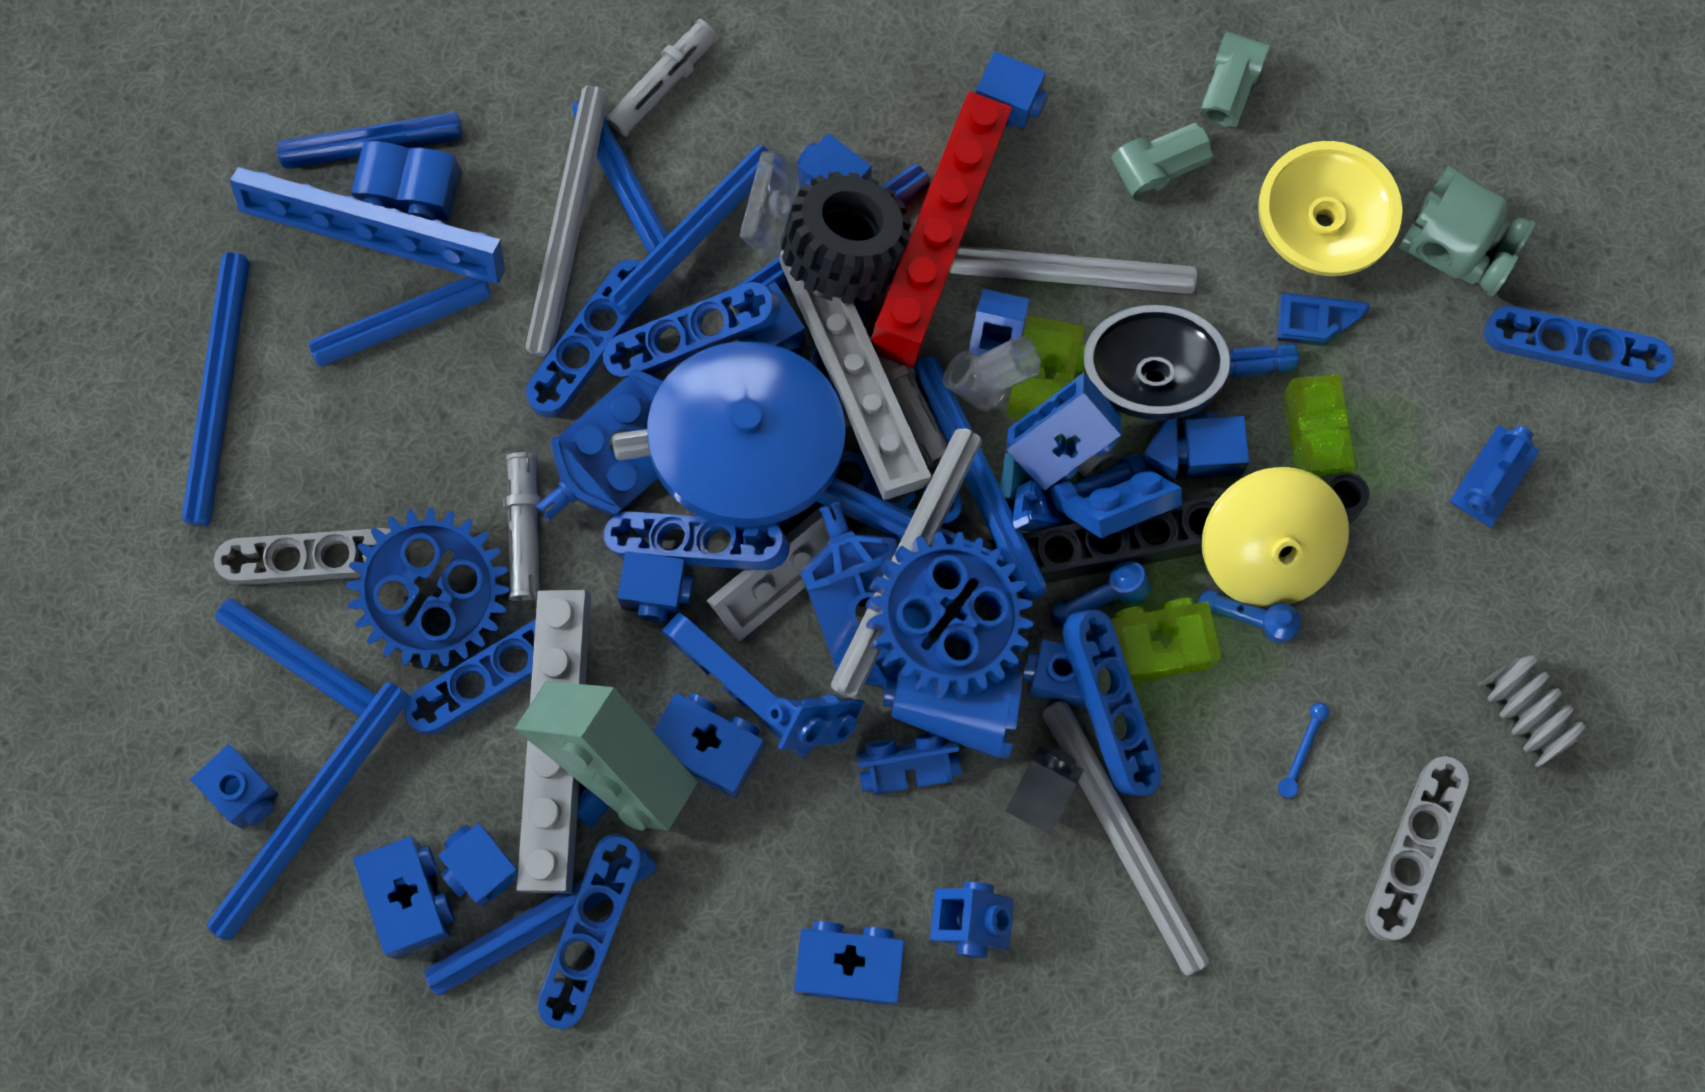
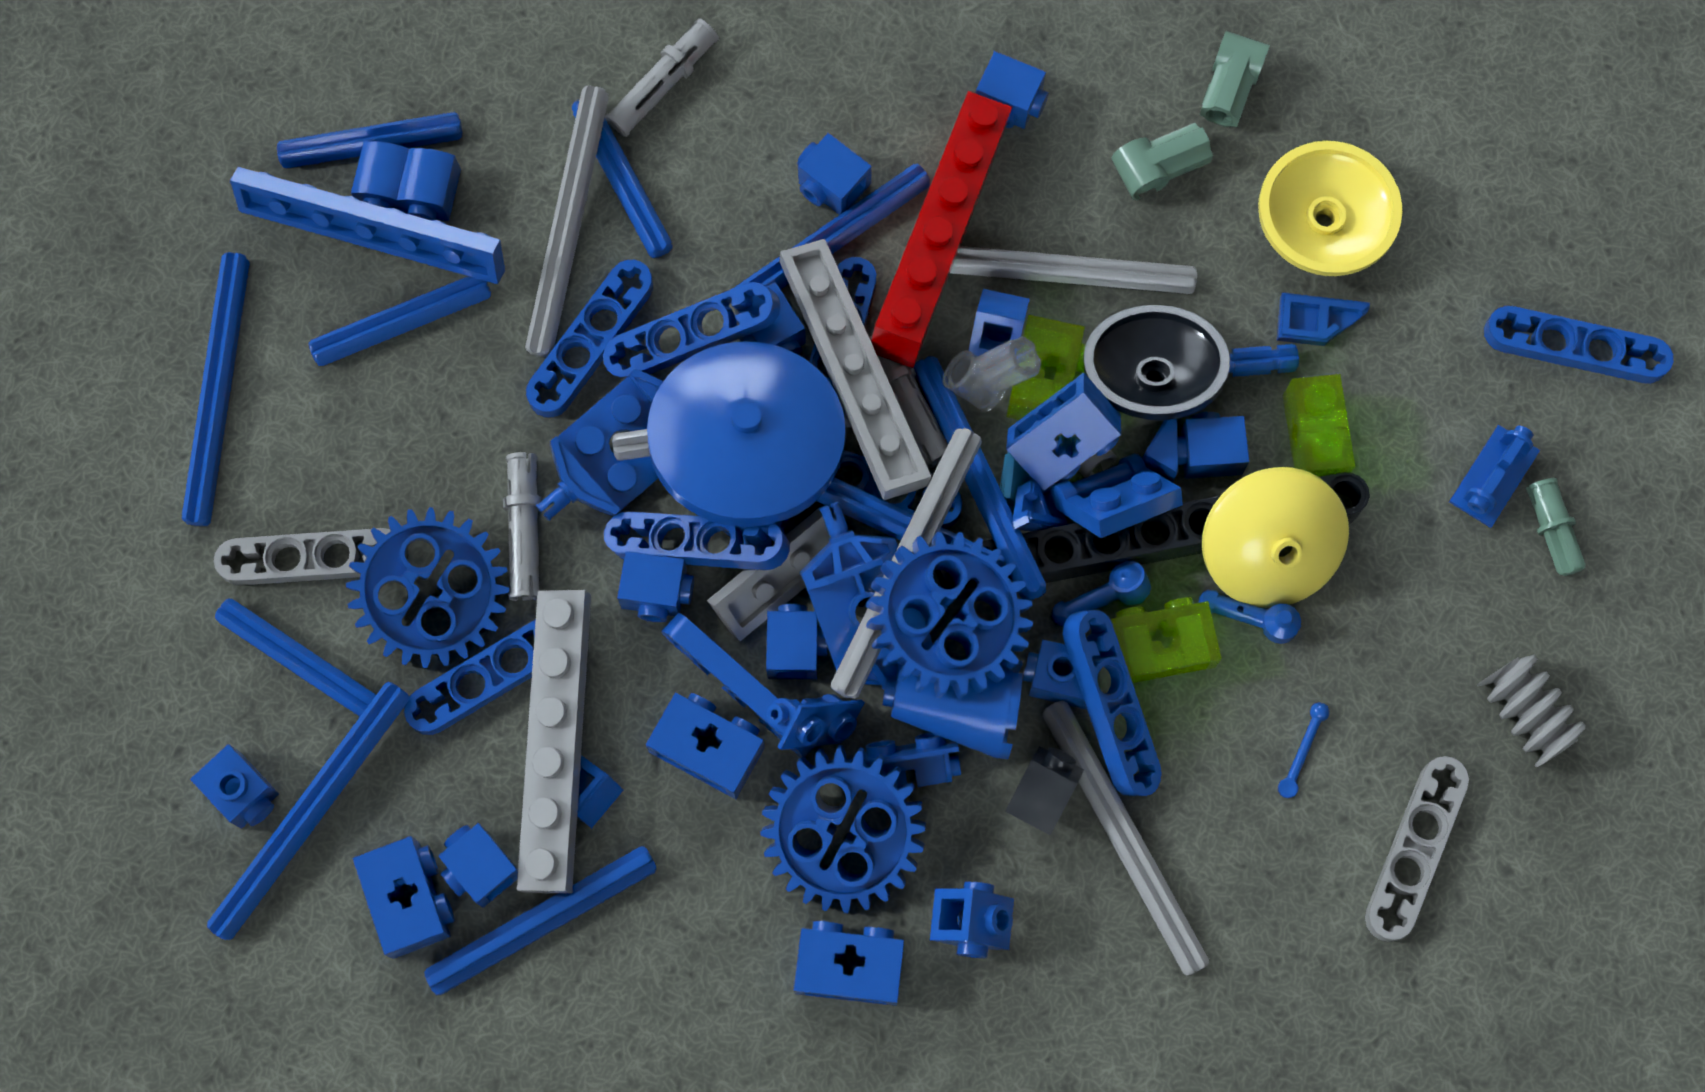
(594, 932): blue beam -> none
(609, 752): sand green wedge -> none
(686, 235): blue axle -> none
(769, 204): clear plate -> none
(793, 643): none -> blue brick
(804, 808): none -> blue gear
(850, 209): black tyre -> none
(1462, 227): sand green piece -> none
(1556, 526): none -> sand green axle

